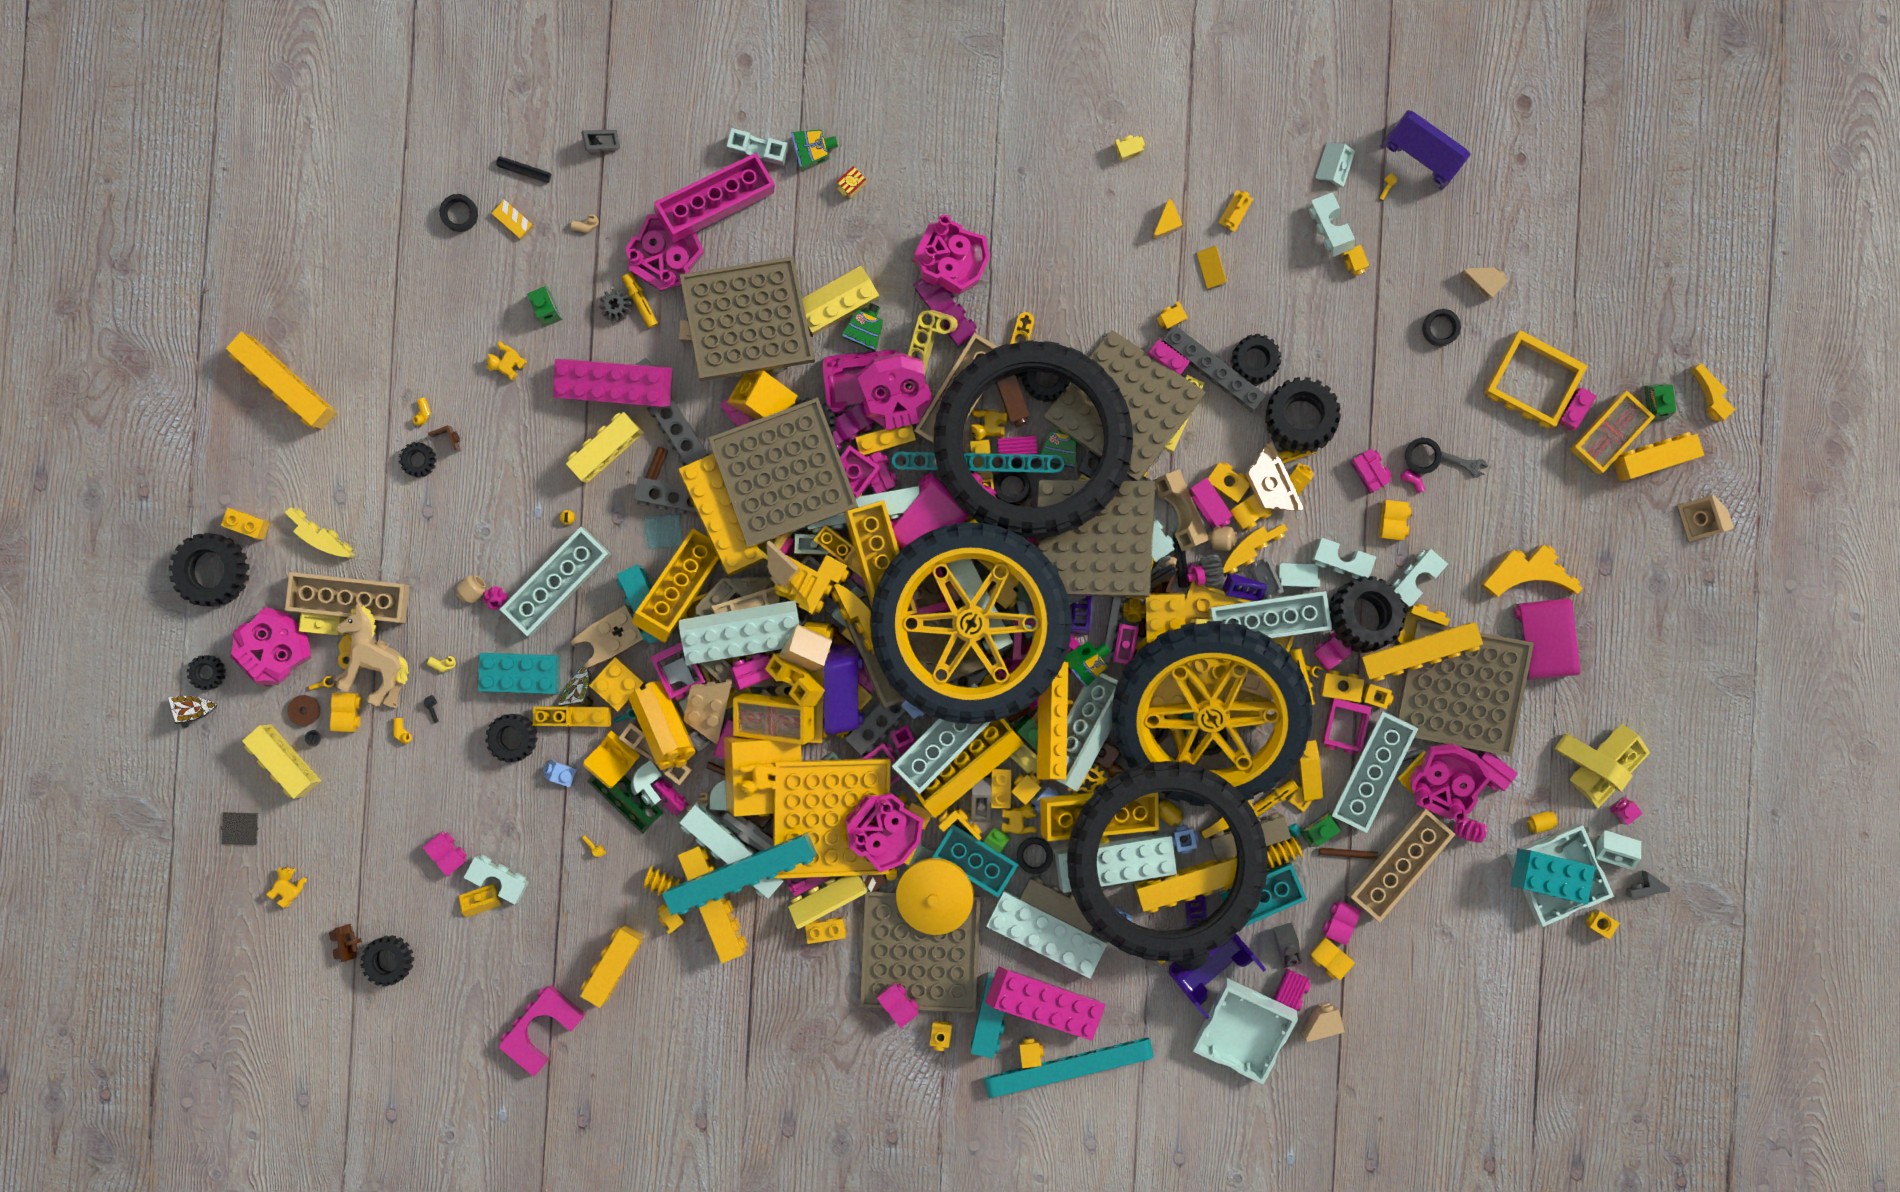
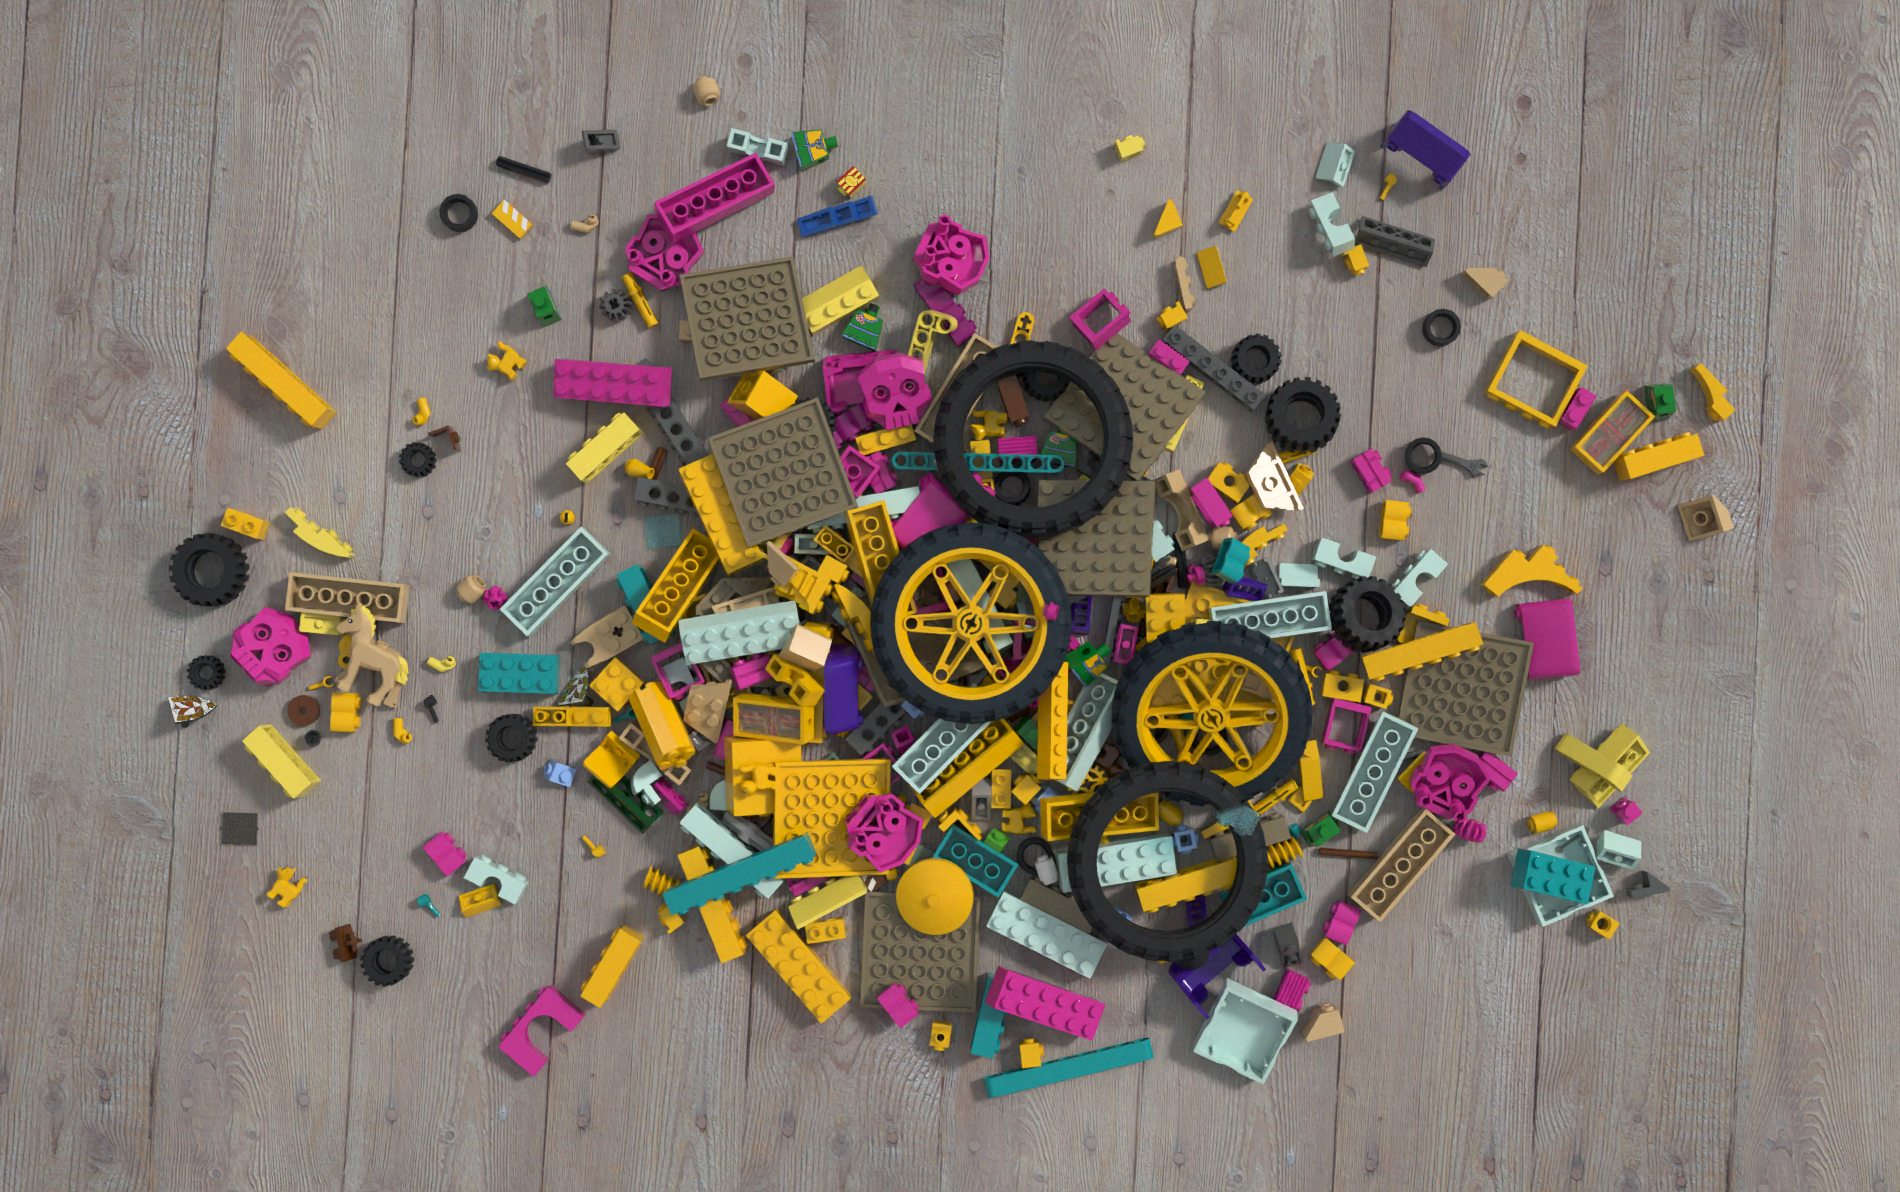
(425, 900): none -> teal hand
(636, 468): none -> yellow cone
(706, 91): none -> tan head
(799, 965): none -> yellow brick
(837, 216): none -> blue slope
(1046, 869): none -> white brick
(1051, 611): none -> dark pink plate
(1112, 328): none -> dark pink window
(1183, 284): none -> tan hinge
(1231, 560): none -> teal brick
(1240, 817): none -> clear light blue slope
(1394, 243): none -> dark grey fence

